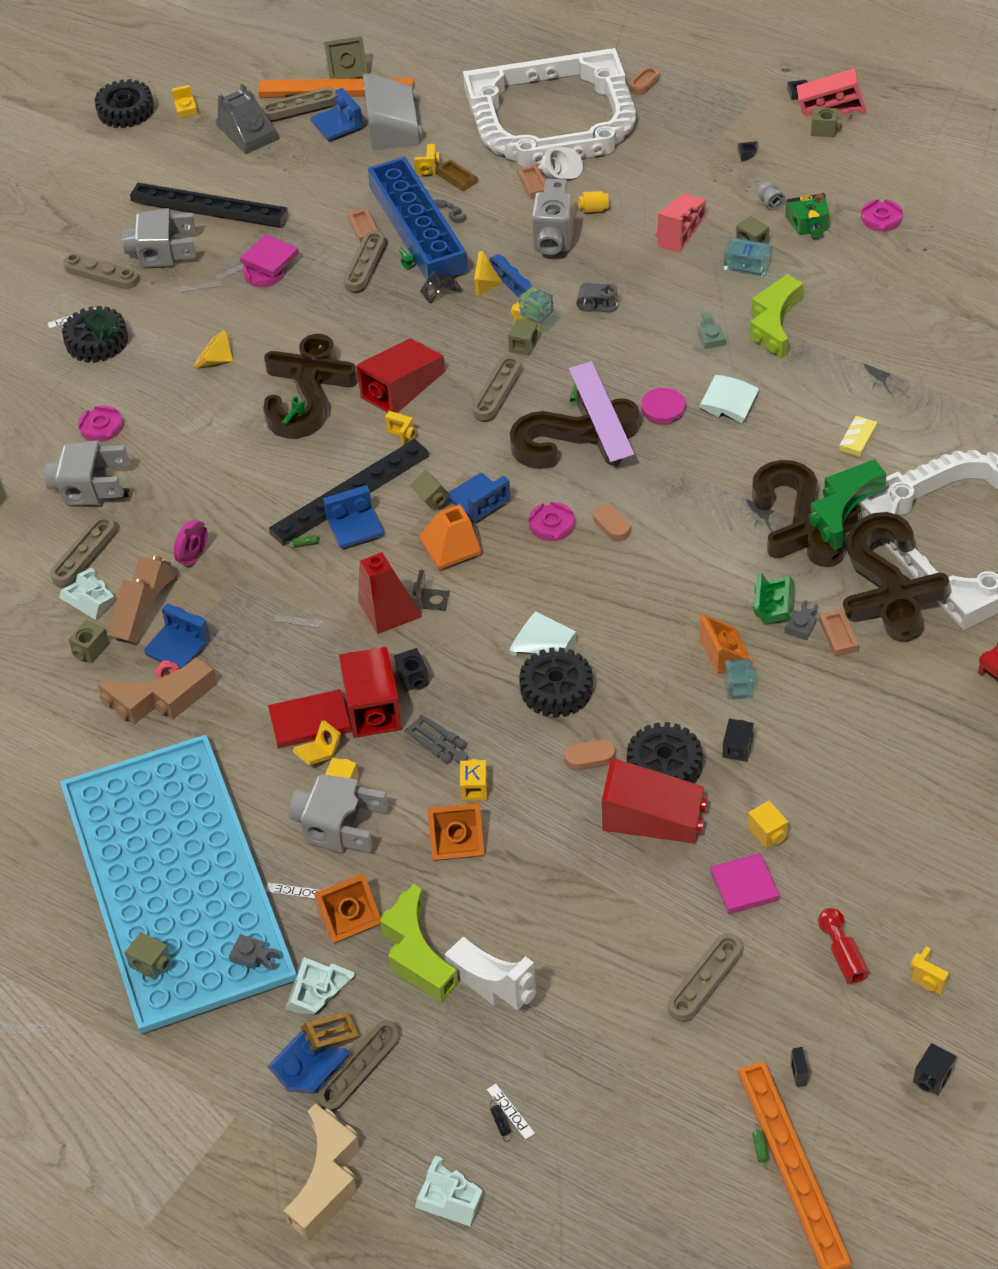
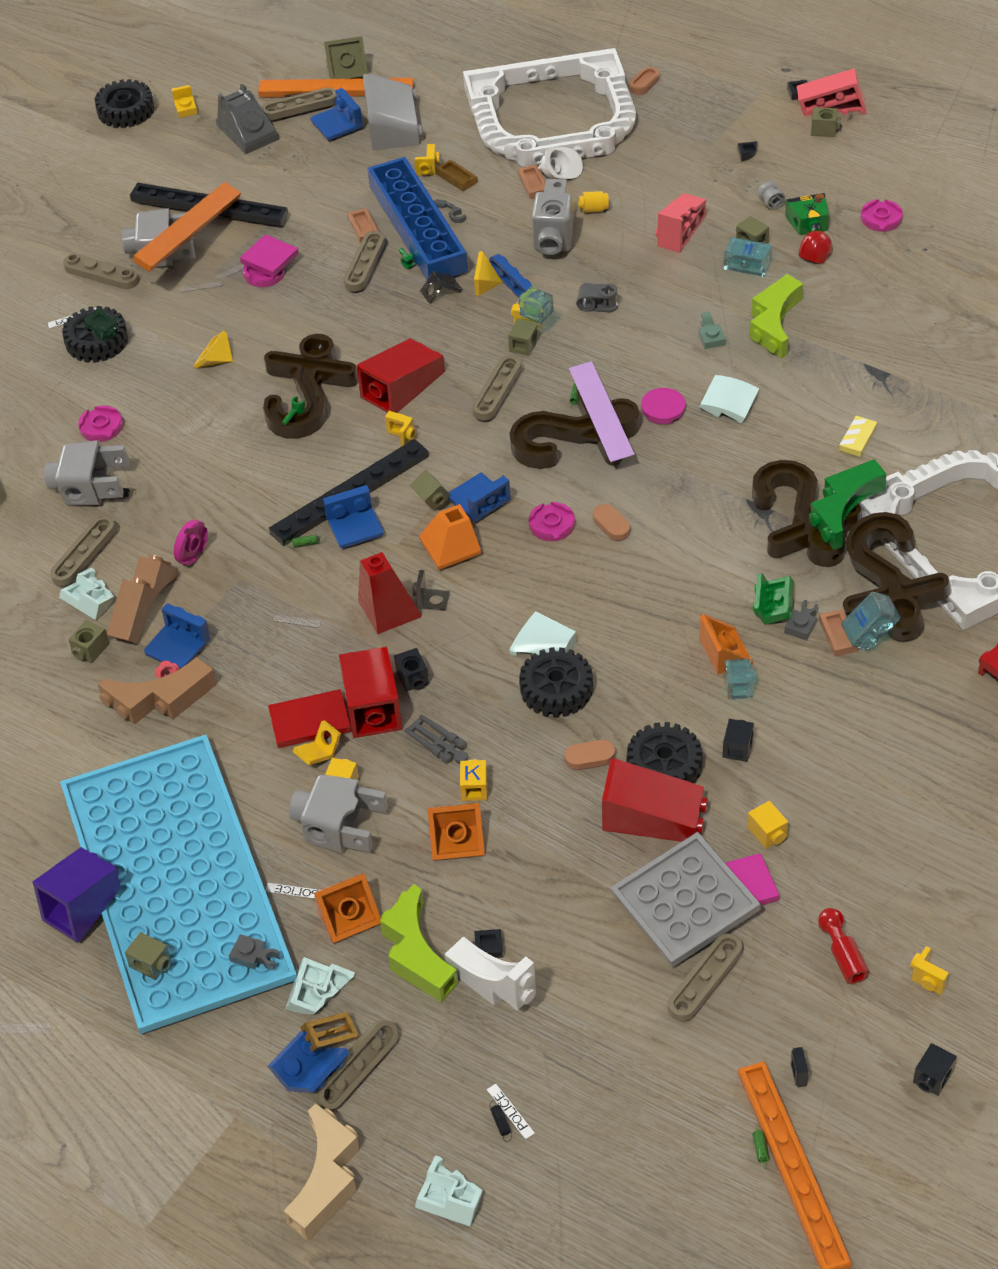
(76, 892): none -> dark purple slope
(186, 227): none -> orange tile
(490, 942): none -> black tile
(685, 899): none -> light grey plate
(815, 247): none -> red hair
(870, 620): none -> clear light blue brick

